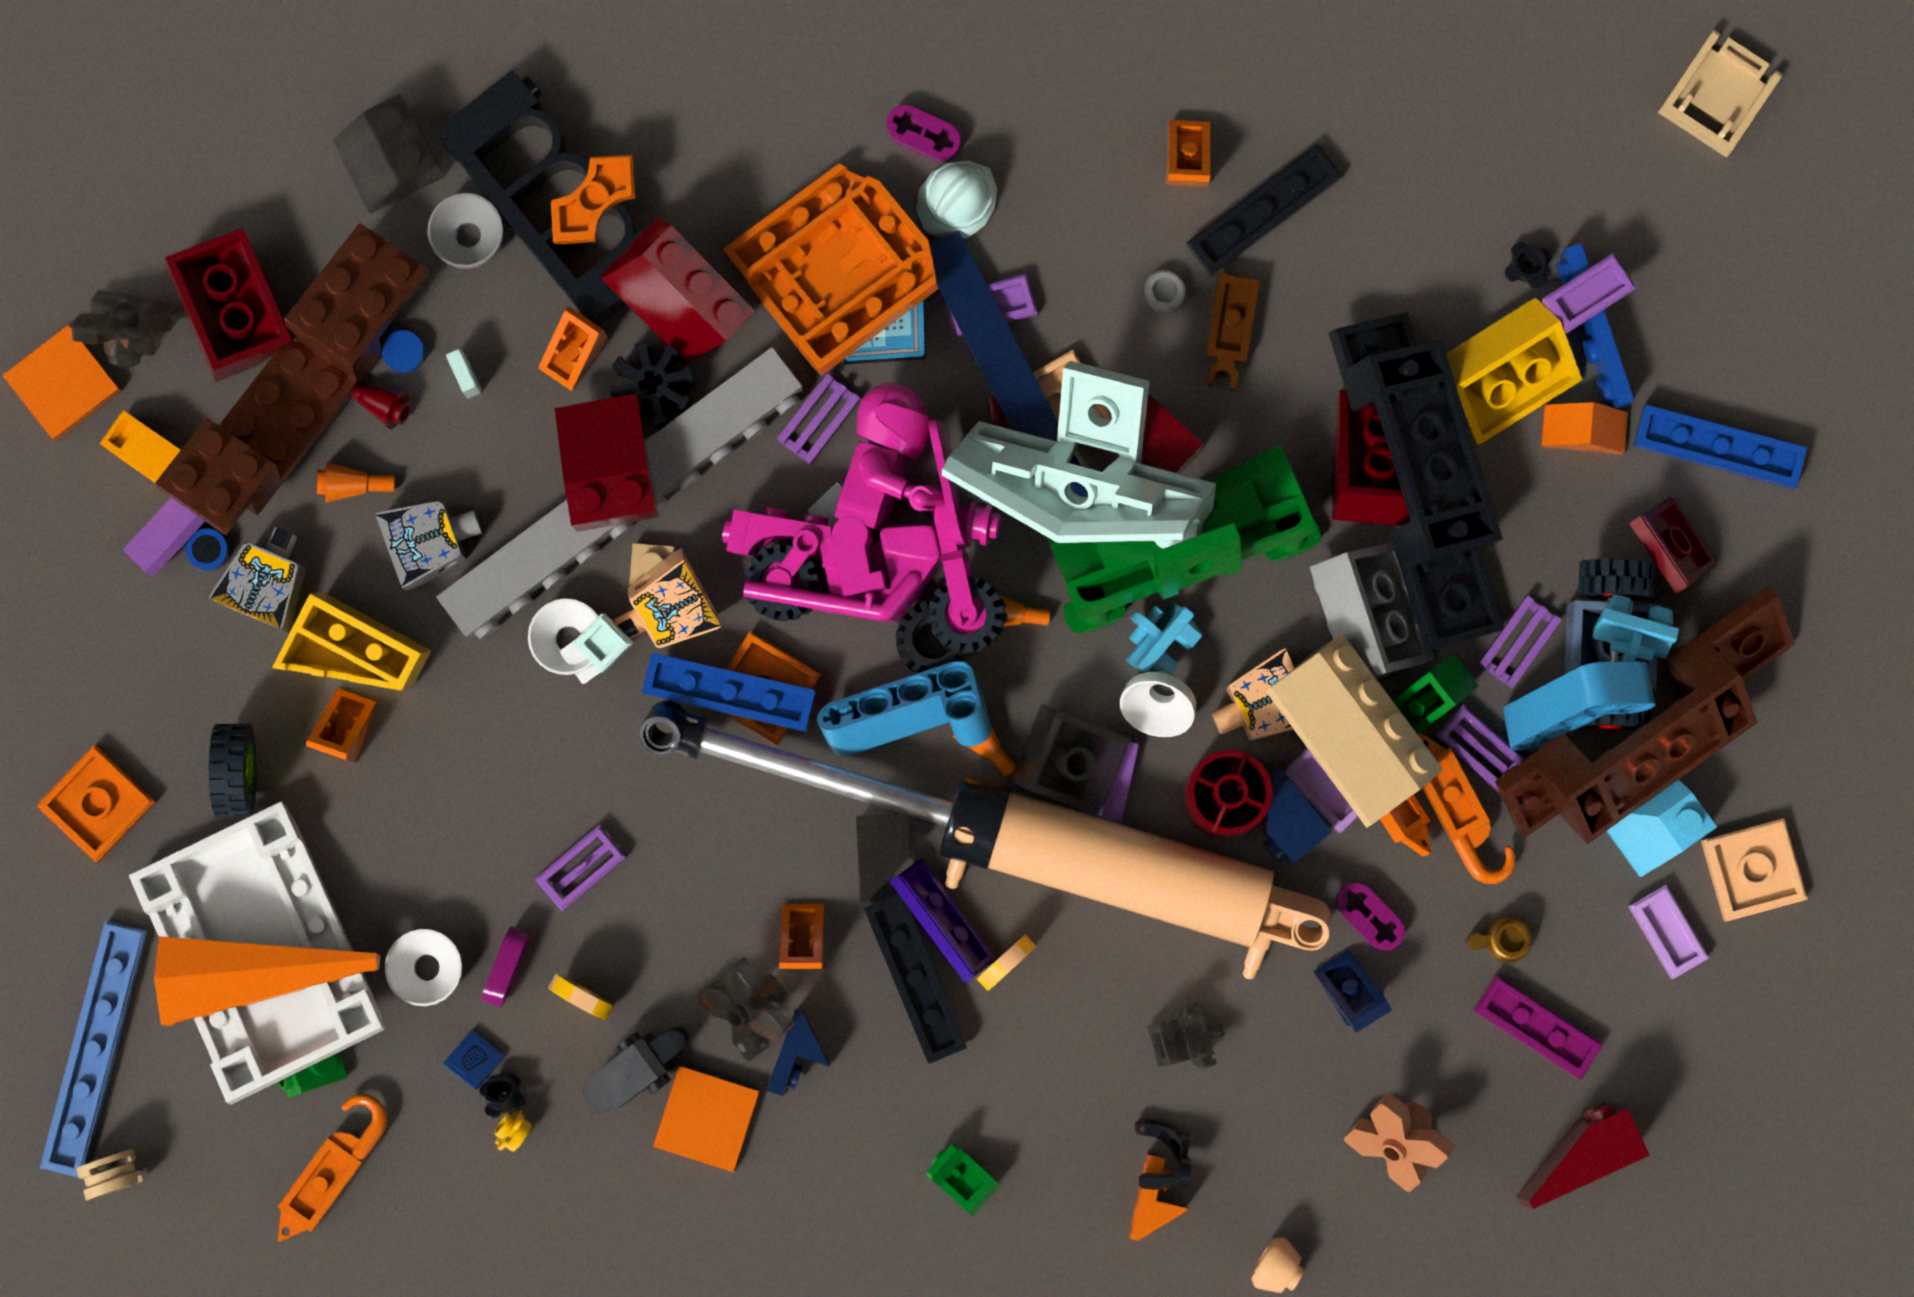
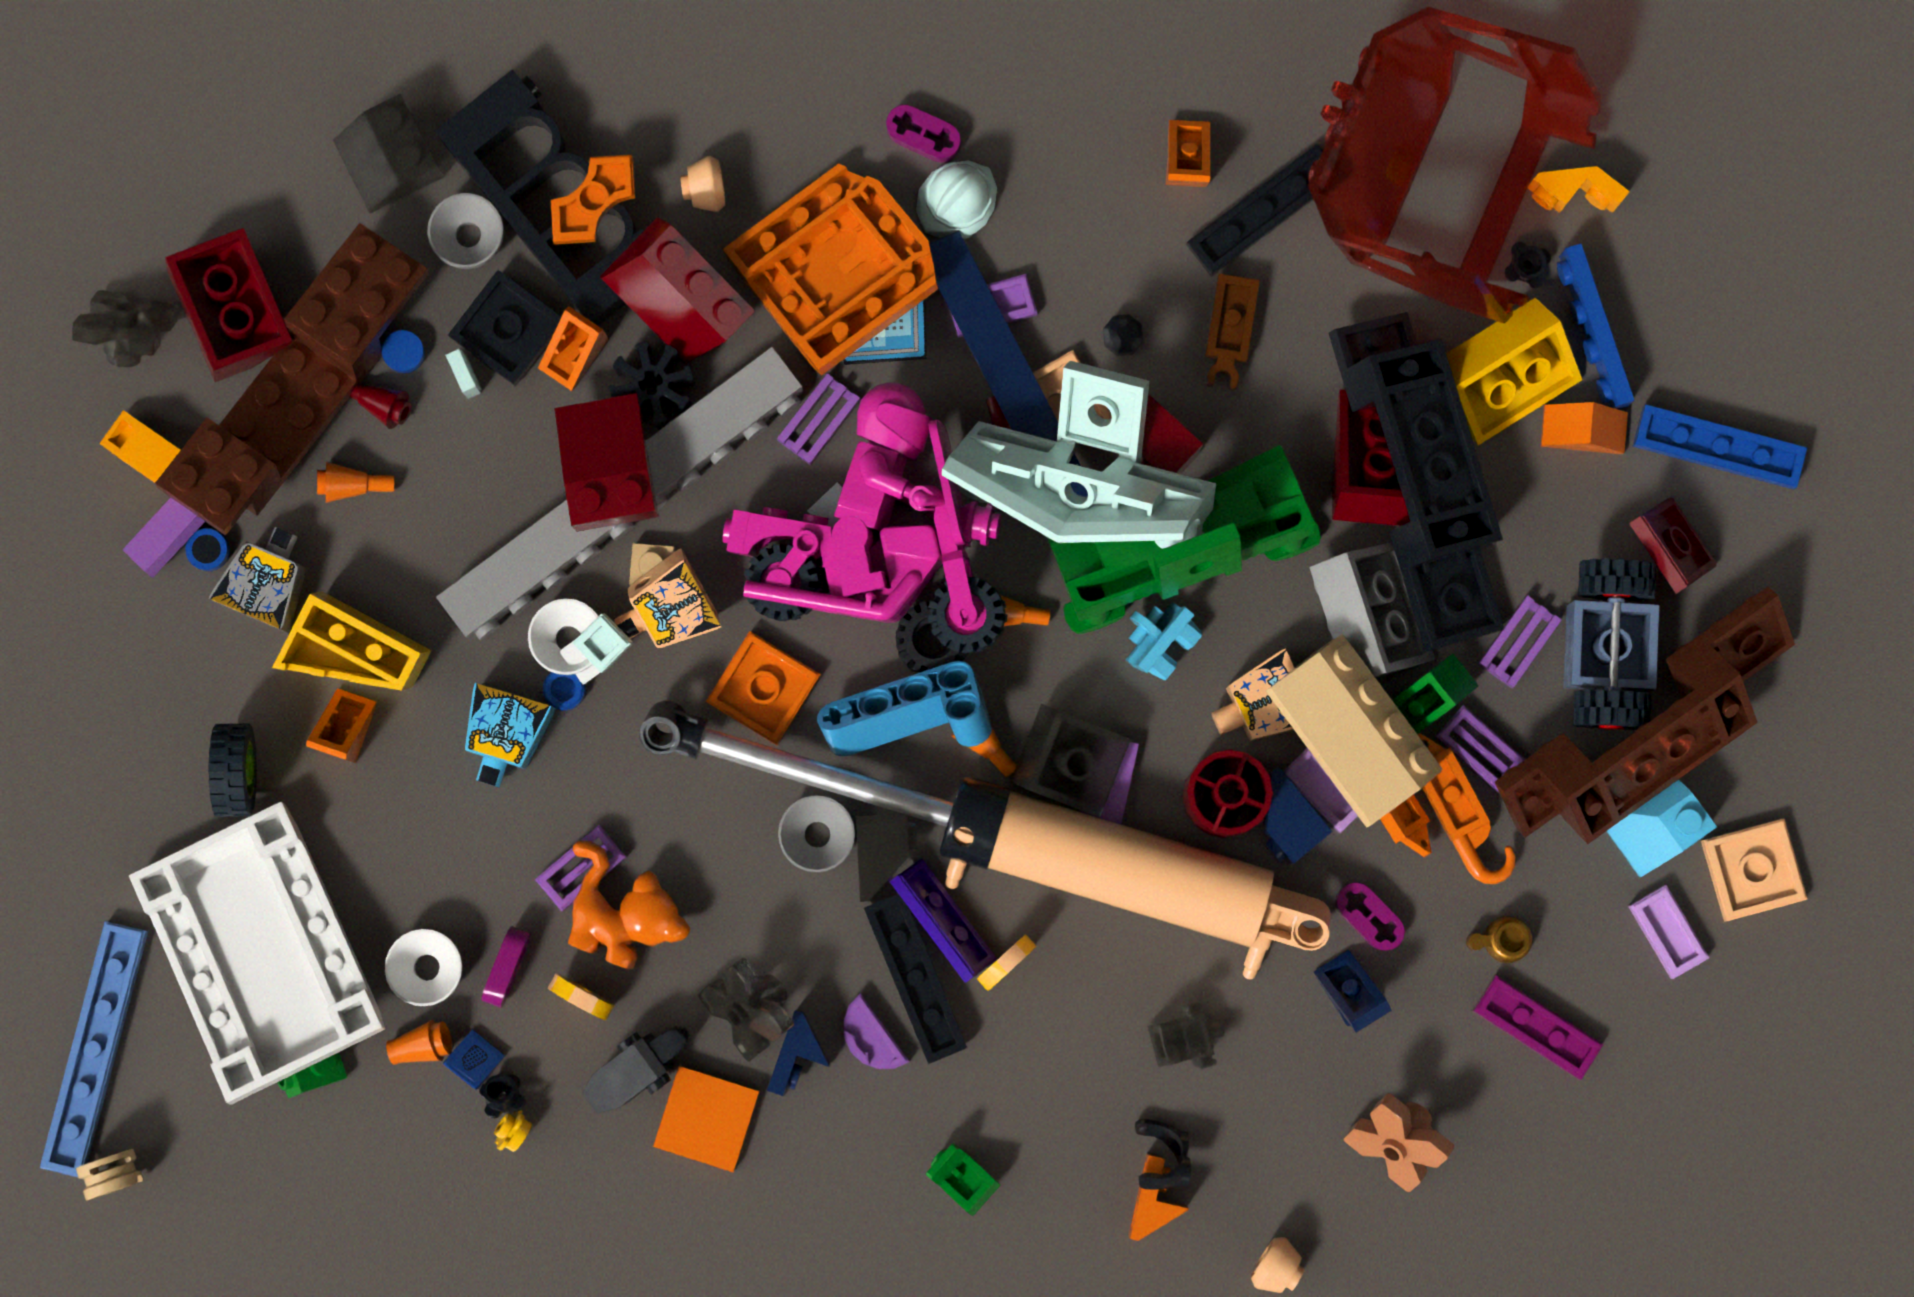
(61, 383): orange tile -> none
(96, 803): orange tile -> none
(212, 976): orange wedge -> none
(330, 1171): orange plate -> none
(422, 1044): none -> orange cone
(425, 540): light grey torso -> none
(504, 731): none -> torso
(506, 328): none -> black plate
(563, 691): none -> blue tile
(644, 914): none -> orange animal
(704, 184): none -> light nougat cone
(728, 692): blue plate -> none
(793, 829): none -> light grey piece
(802, 936): orange slope -> none
(869, 1037): none -> medium lavender tile
(1123, 335): none -> black tile
(1157, 713): white piece -> none
(1164, 291): light grey tile -> none
(1388, 125): none -> clear red windscreen
(1557, 188): none -> light orange slope
(1576, 701): dark azure beam -> none
(1587, 1152): dark red slope -> none
(1589, 293): medium lavender tile -> none
(1634, 634): medium azure hips -> none
(1722, 88): tan container -> none

